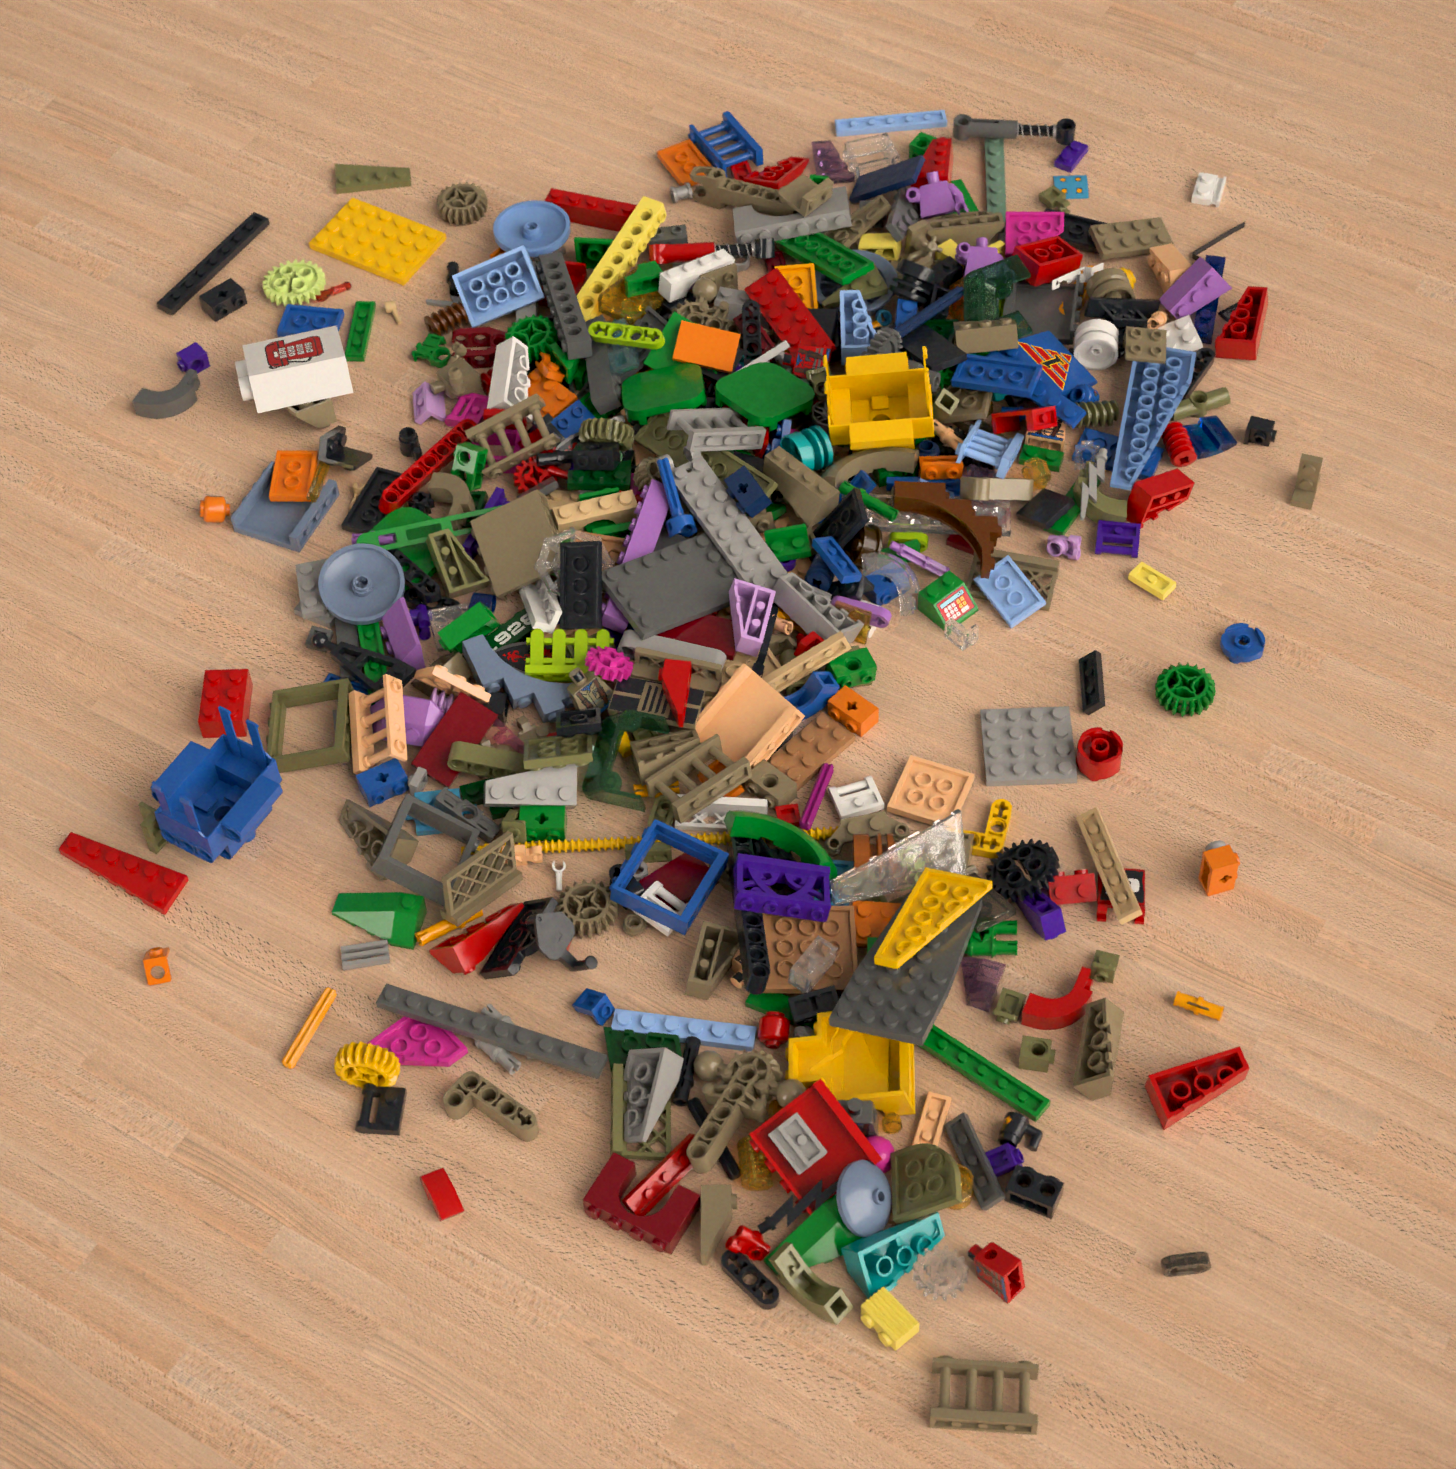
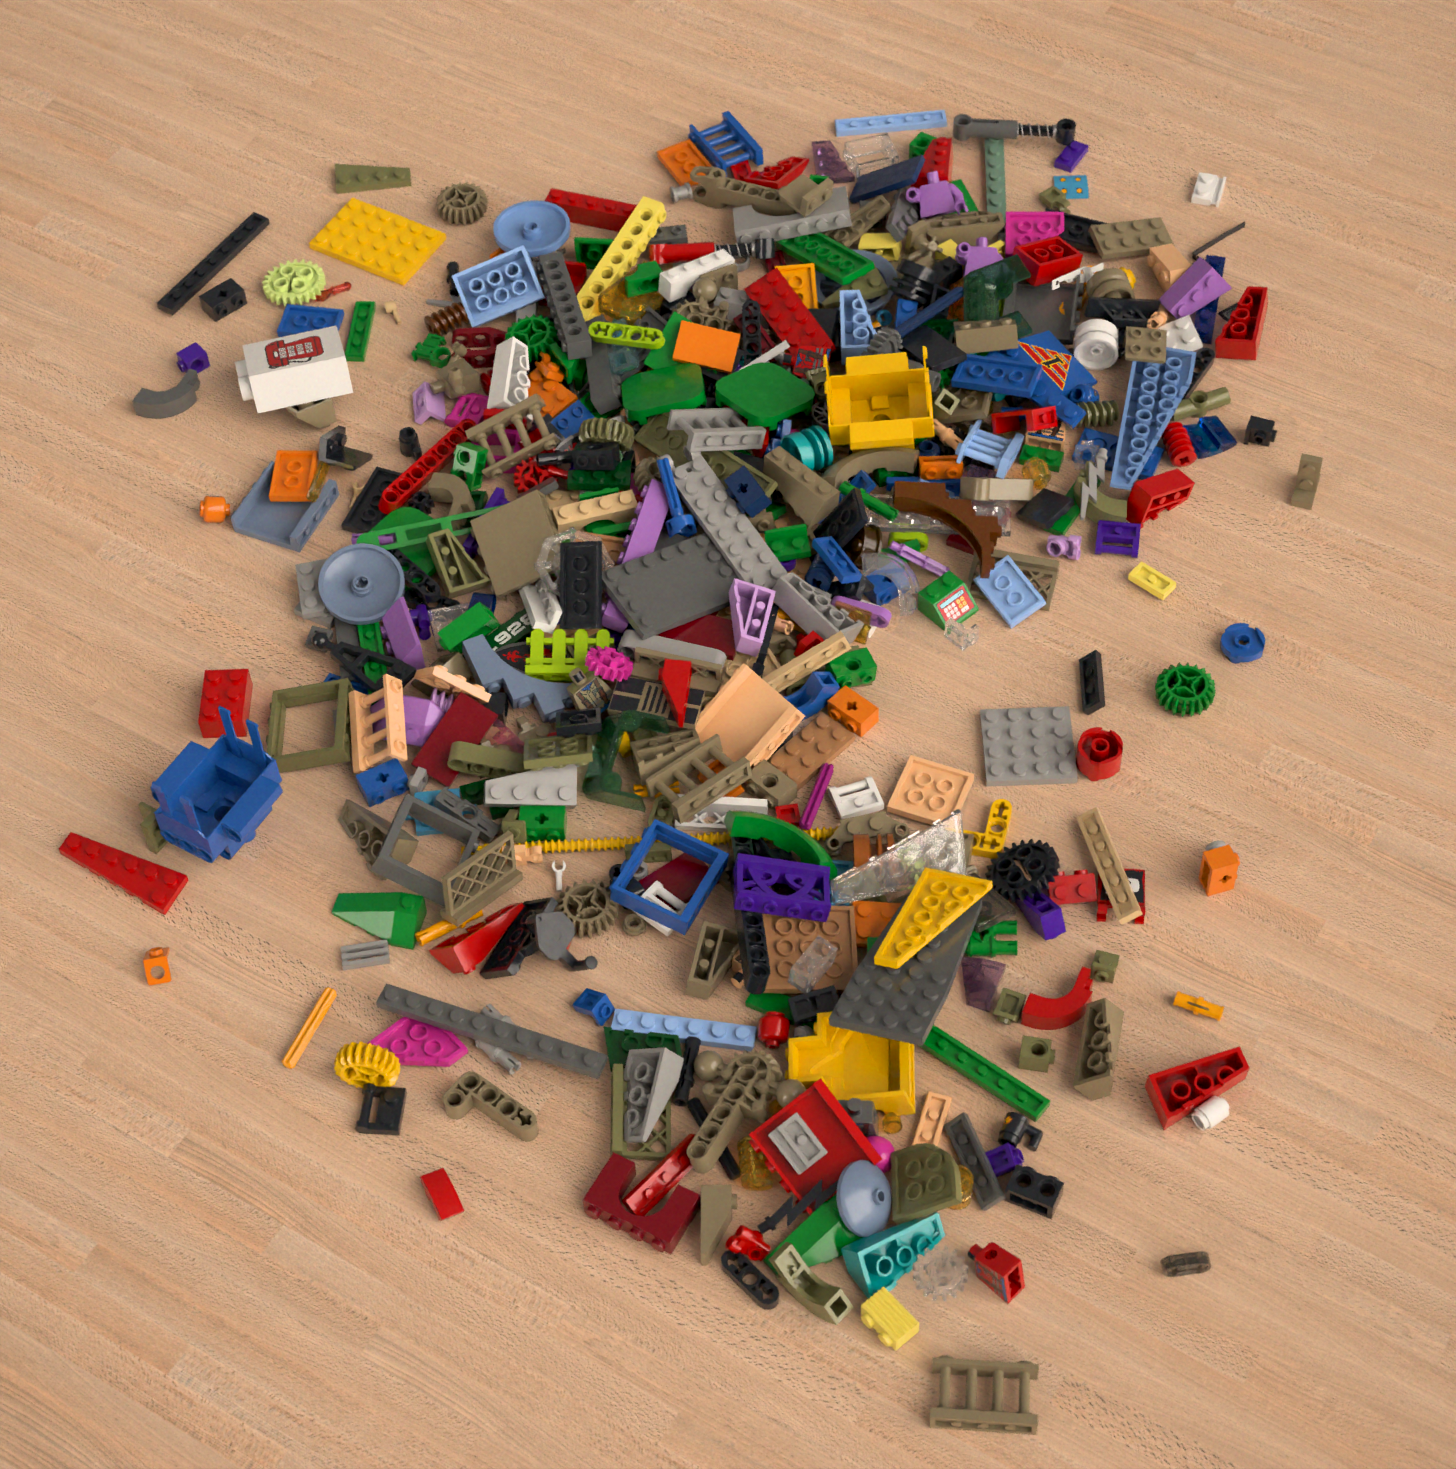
(1210, 1112): none -> white brick

